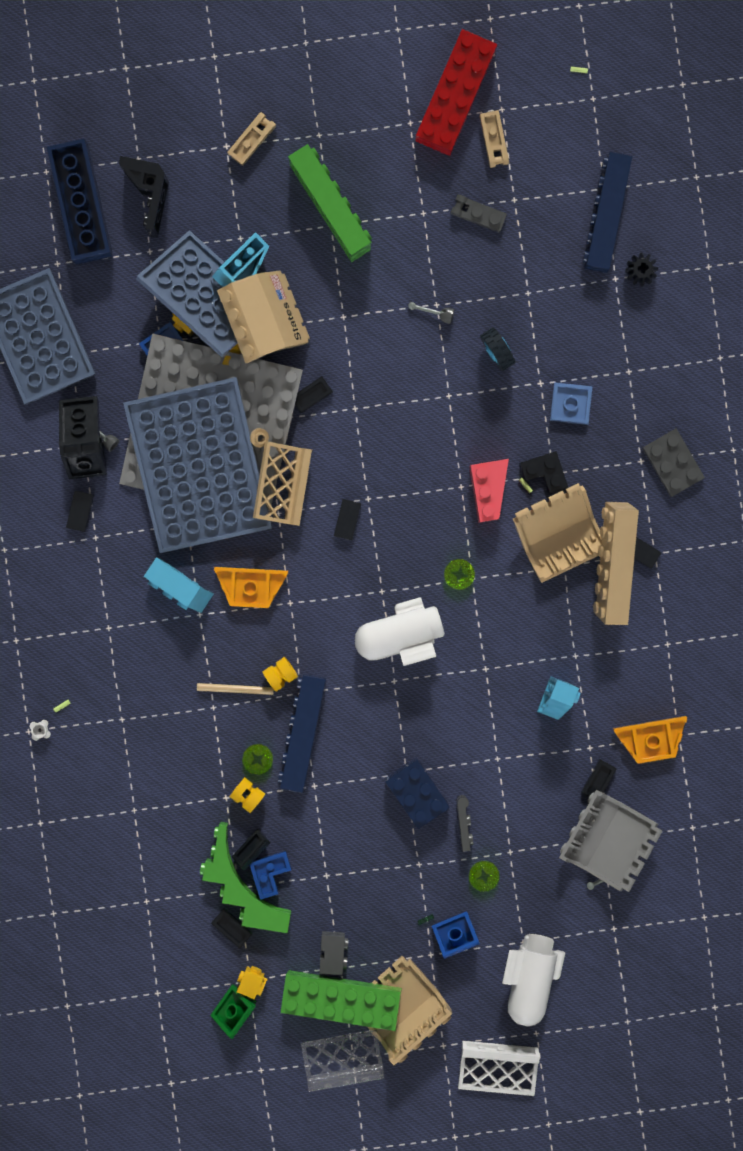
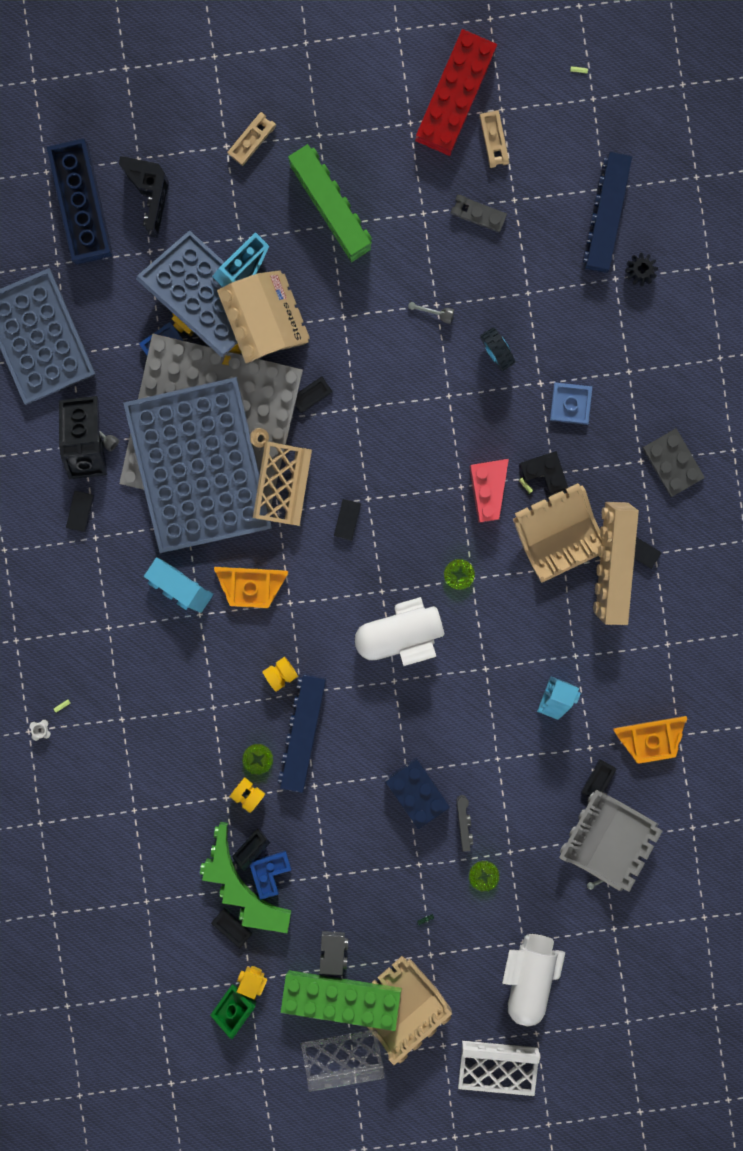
(235, 689): tan bar -> none
(455, 935): blue slope -> none

